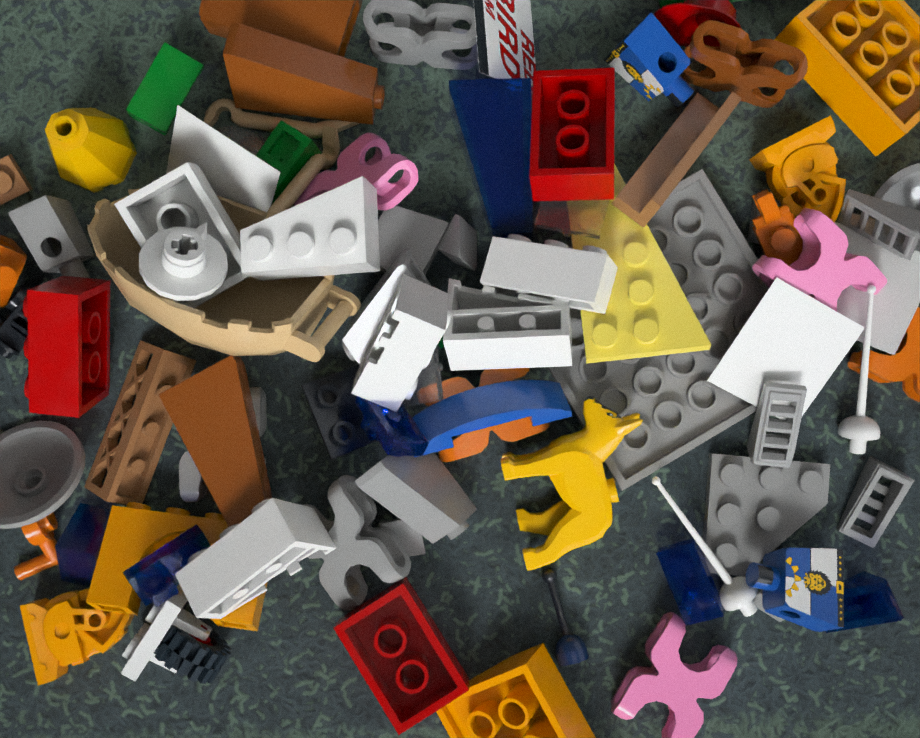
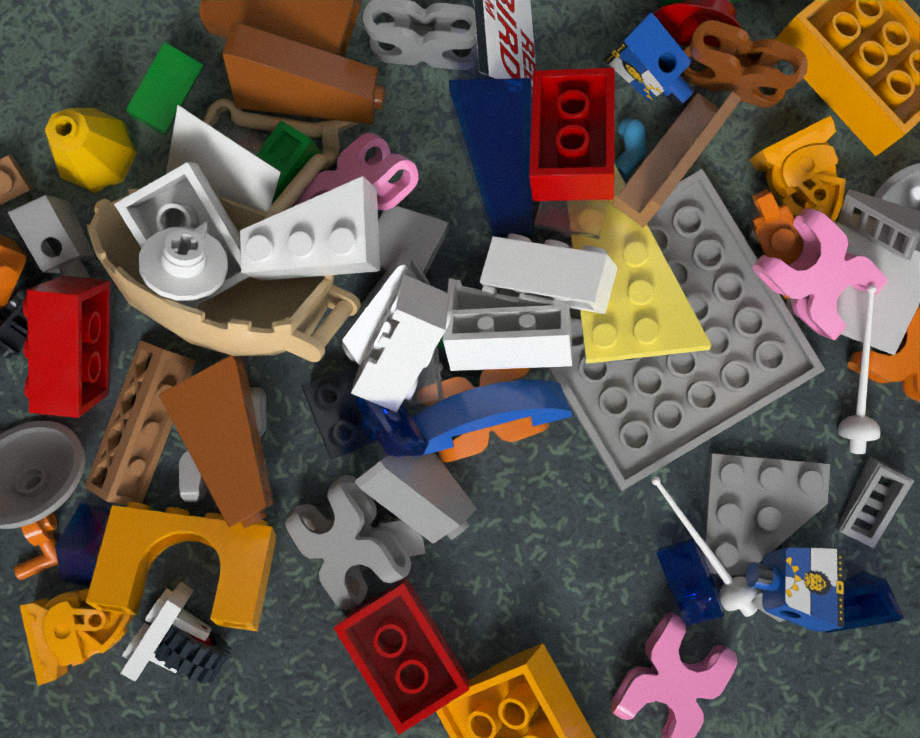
(155, 575): clear blue hinge -> none
(250, 555): white wedge -> none
(460, 243): light grey slope -> none
(570, 647): hinge -> none
(579, 477): yellow animal -> none
(635, 145): none -> dark azure arm
(771, 448): light grey slope -> none
(786, 342): white sticker -> none

